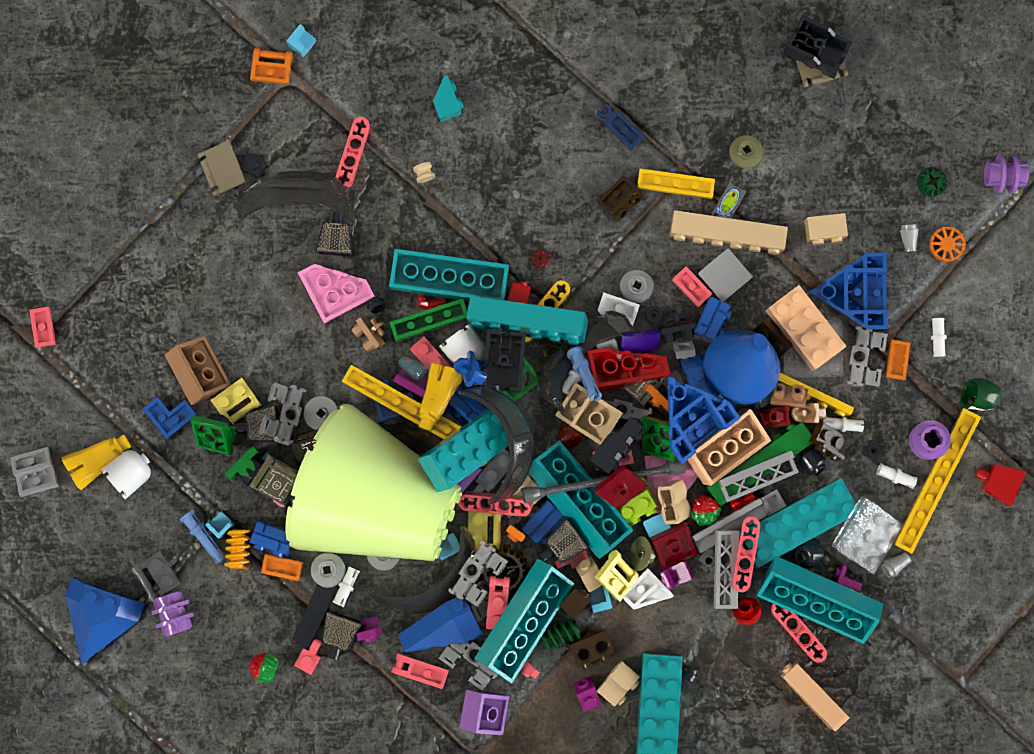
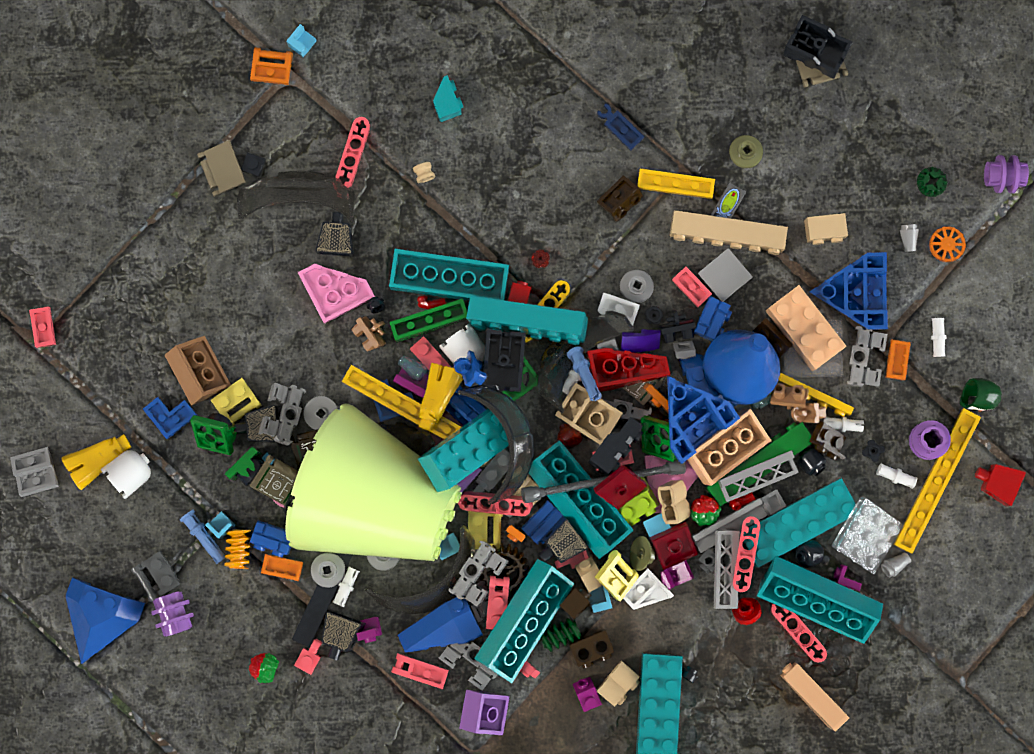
(774, 417): dark red hips -> none

